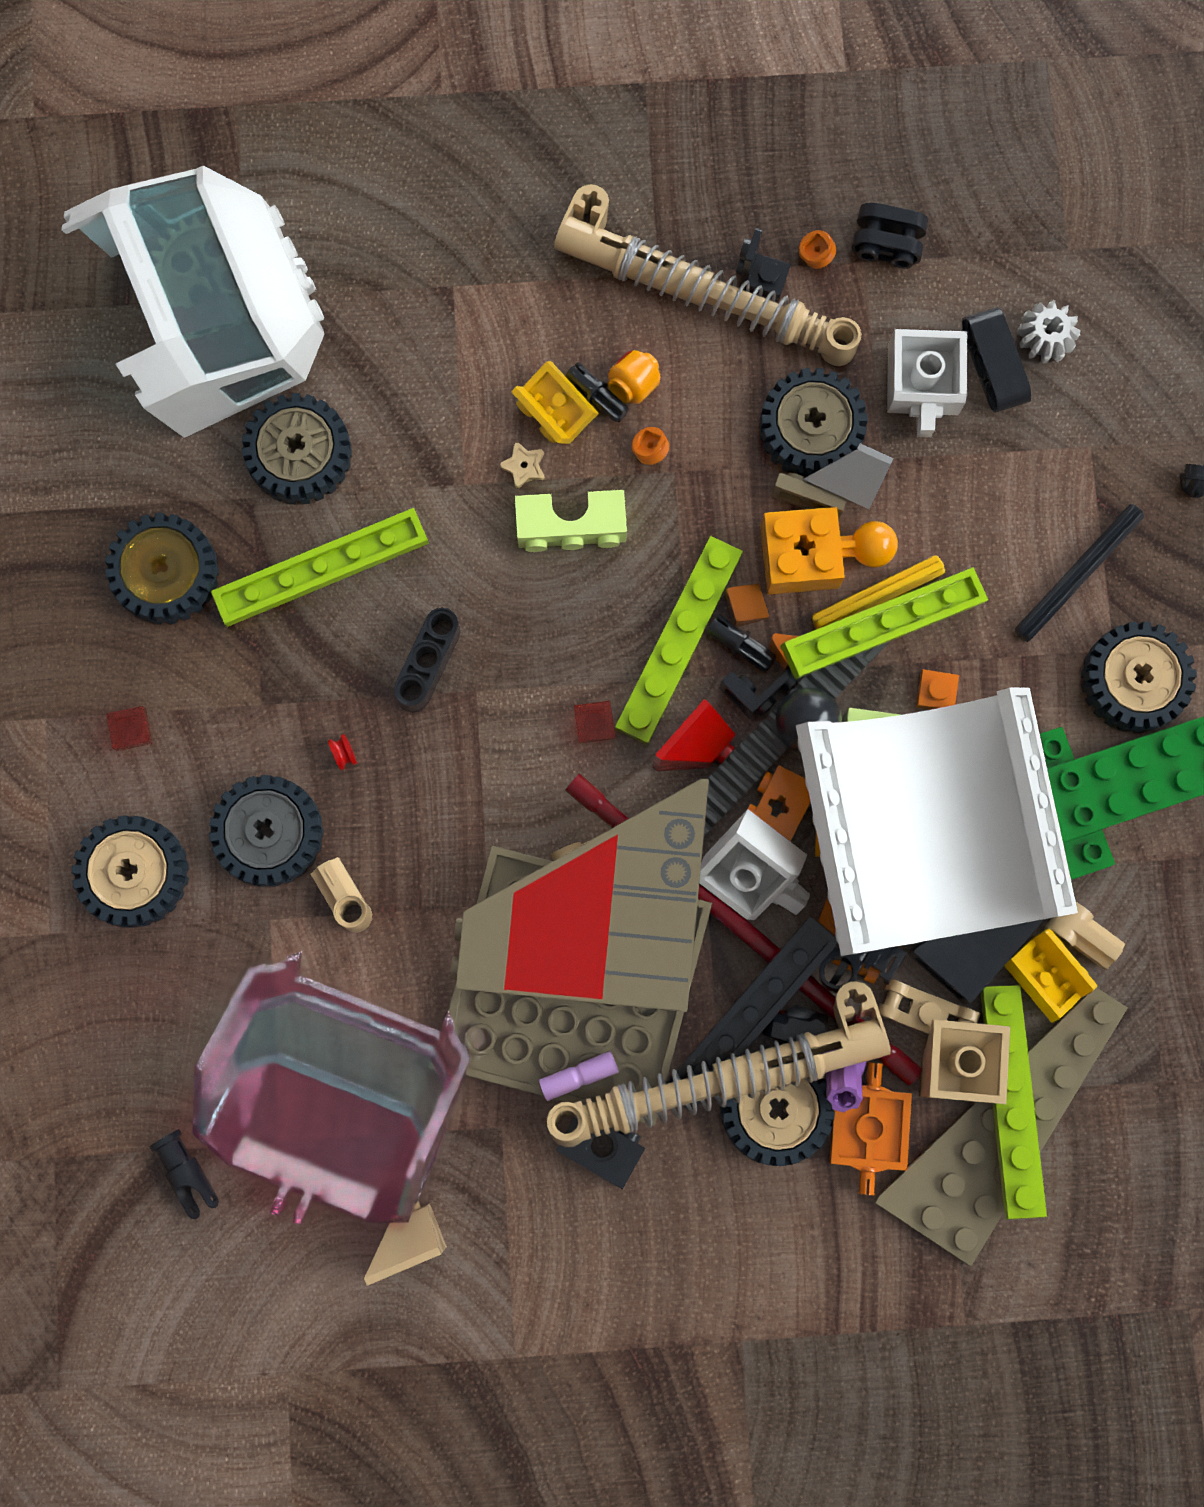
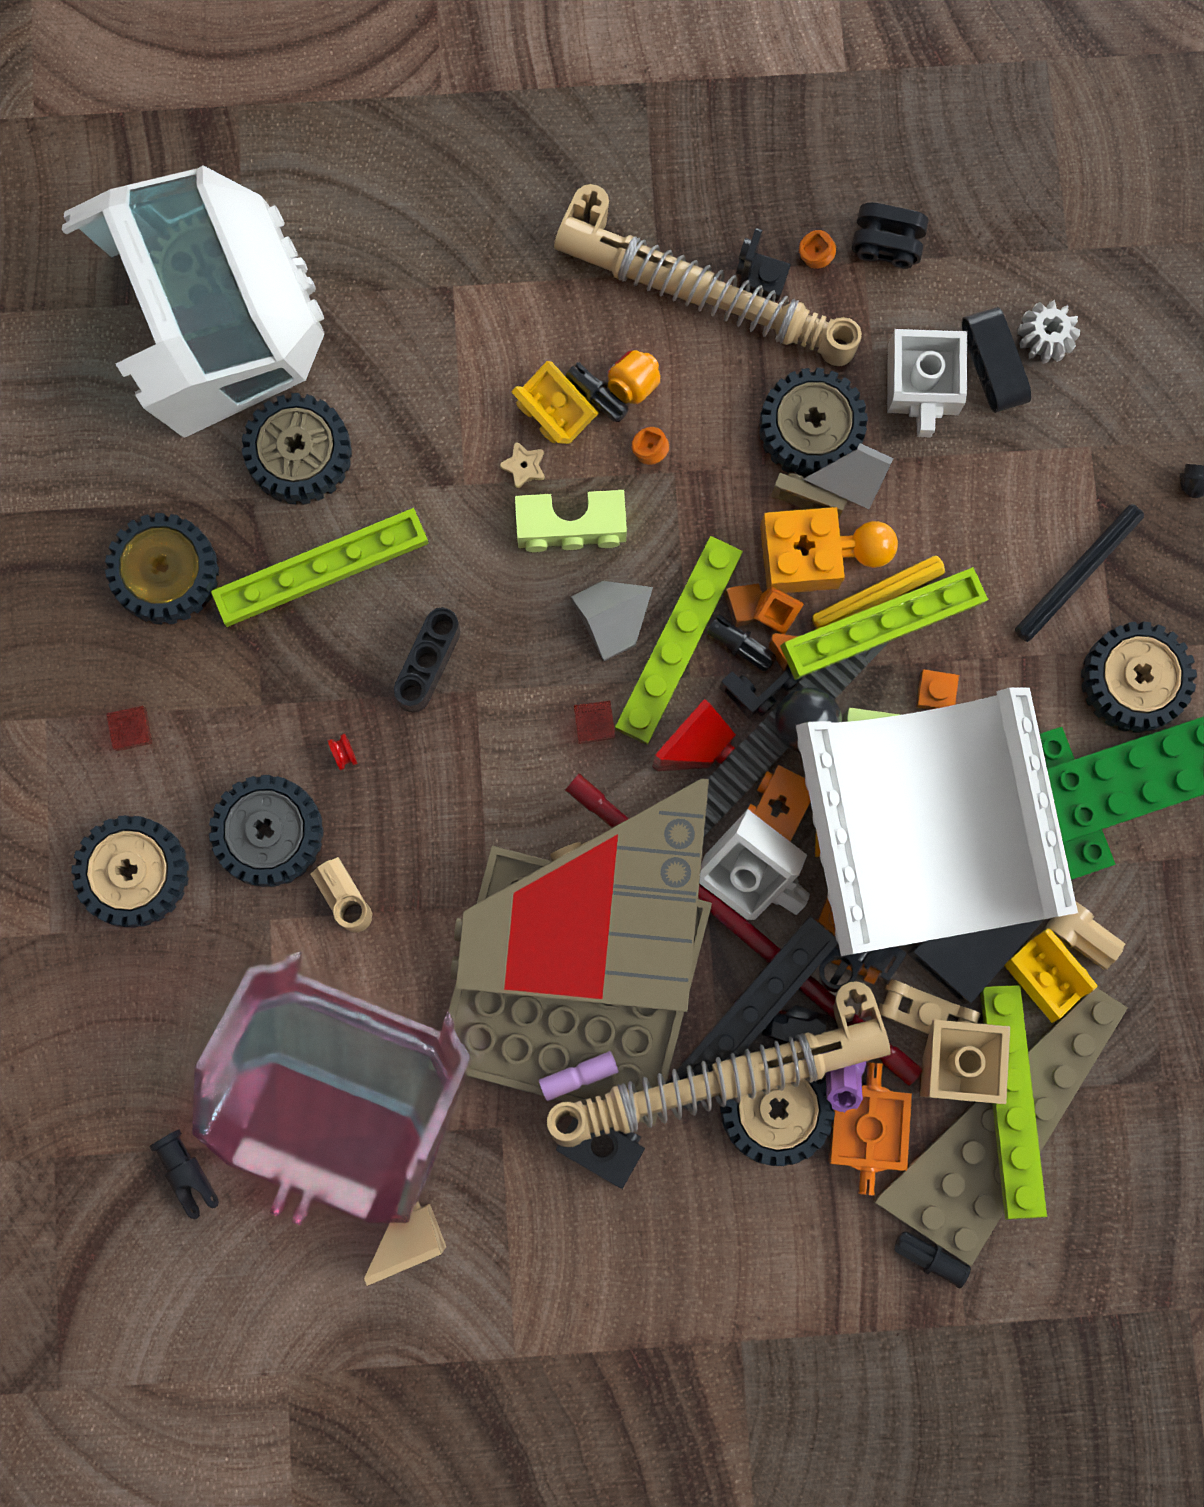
(612, 614): none -> light grey slope
(777, 609): none -> orange slope
(932, 1259): none -> black axle

